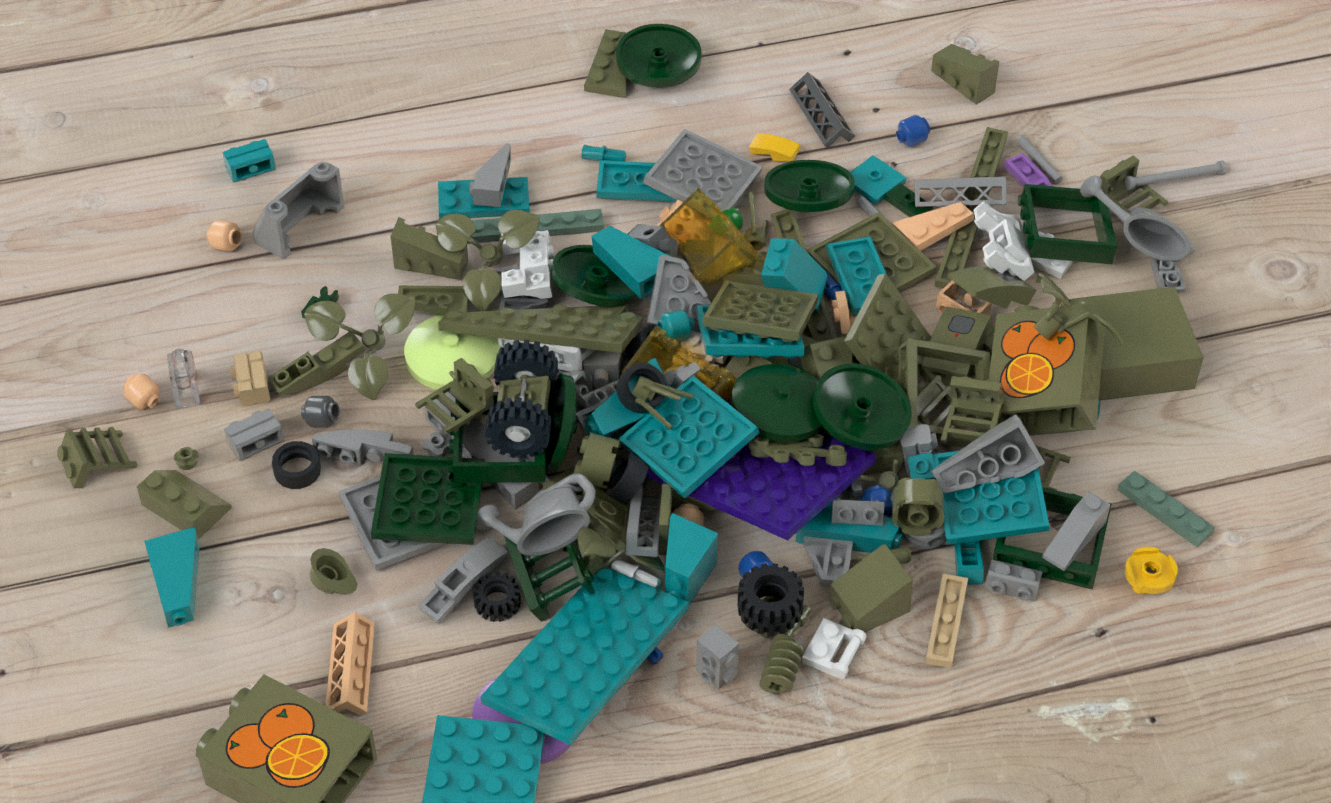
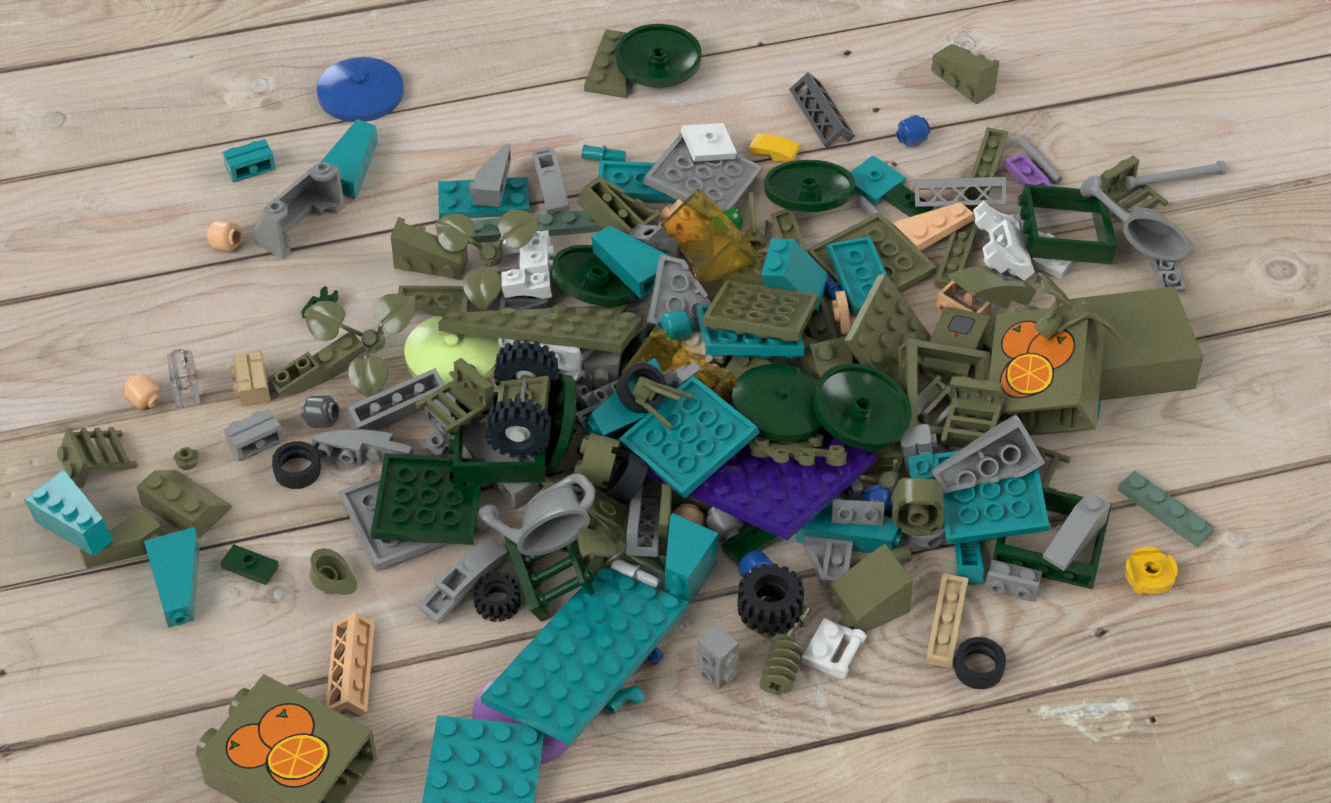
(68, 513): none -> teal wedge
(128, 540): none -> olive slope
(249, 564): none -> dark green plate
(353, 156): none -> teal slope
(360, 89): none -> blue dish
(394, 402): none -> light grey brick
(550, 180): none -> light grey slope
(613, 208): none -> olive wedge
(623, 695): none -> teal arm
(708, 142): none -> white plate
(723, 523): none -> light grey head
(747, 541): none -> dark green plate
(975, 679): none -> black tyre

